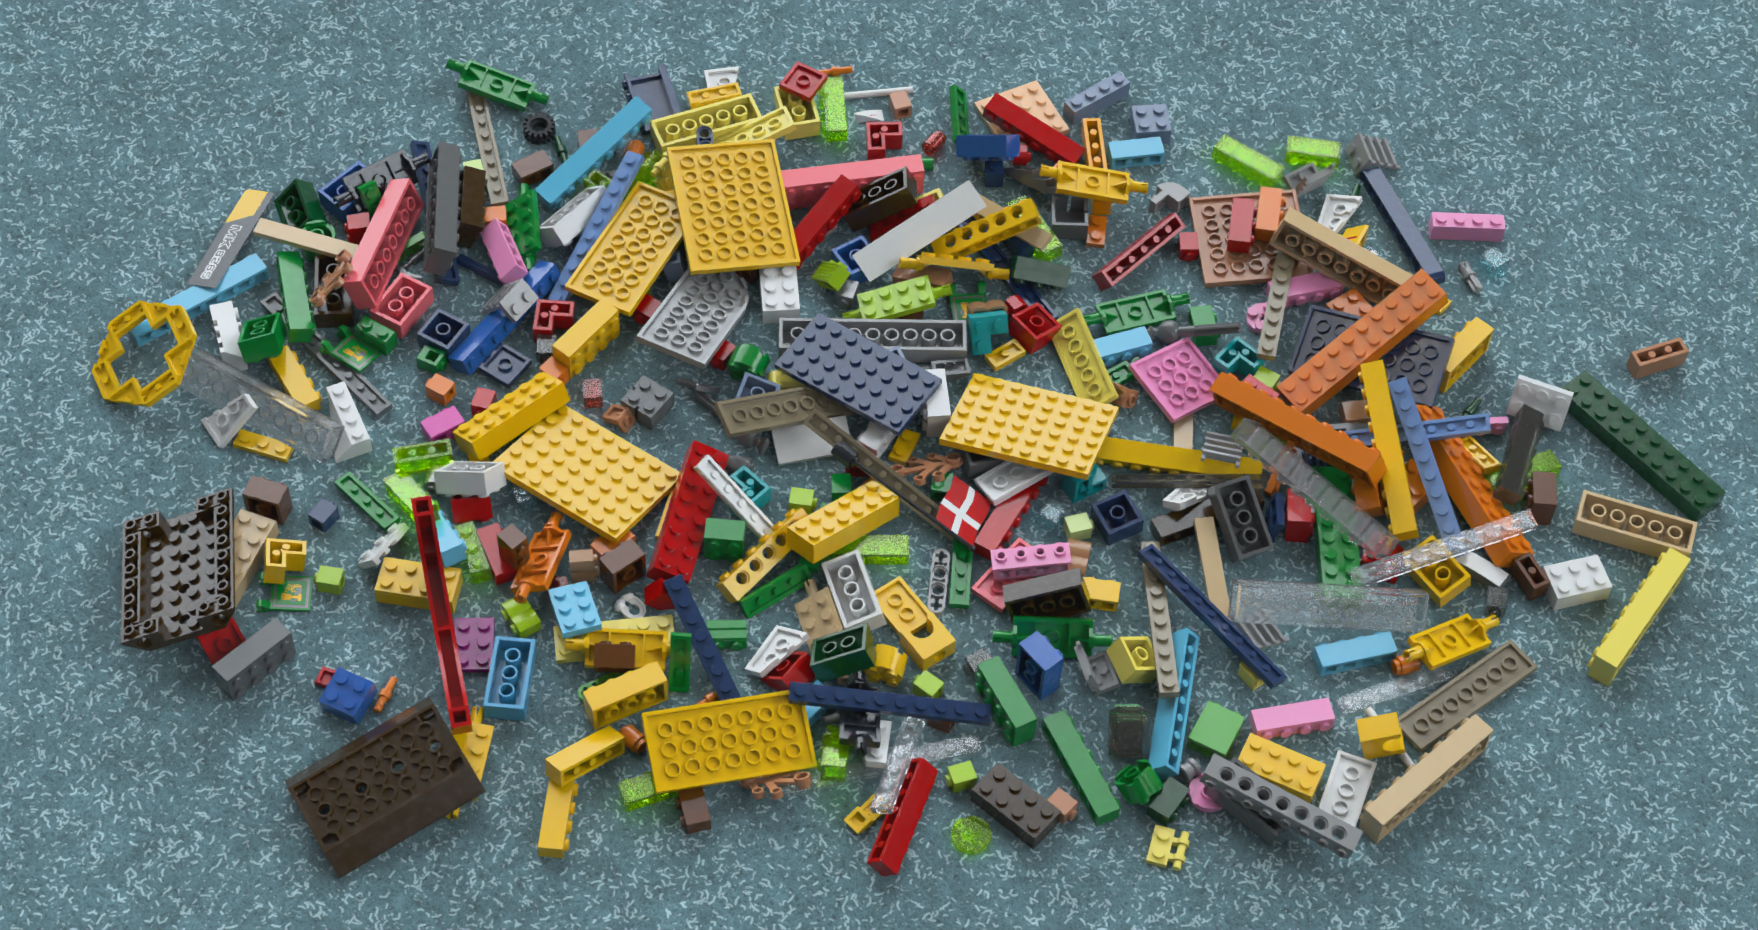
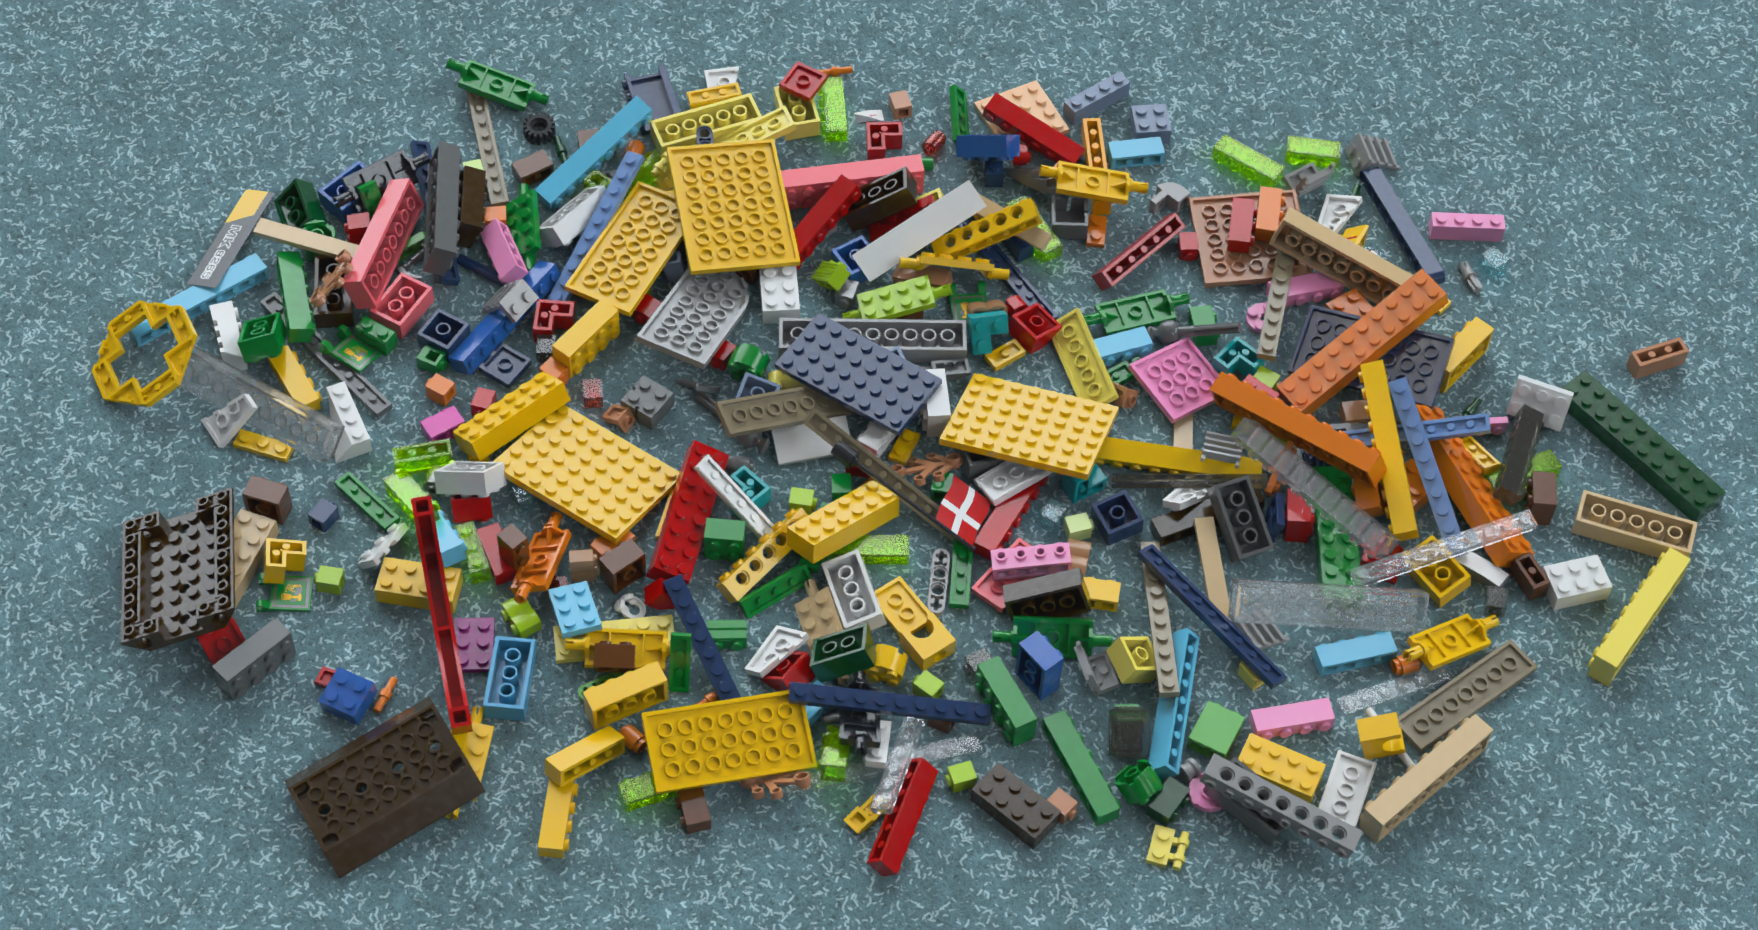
(875, 93): white bar -> none
(971, 835): clear neon green tile -> none
(1039, 272): slope -> none

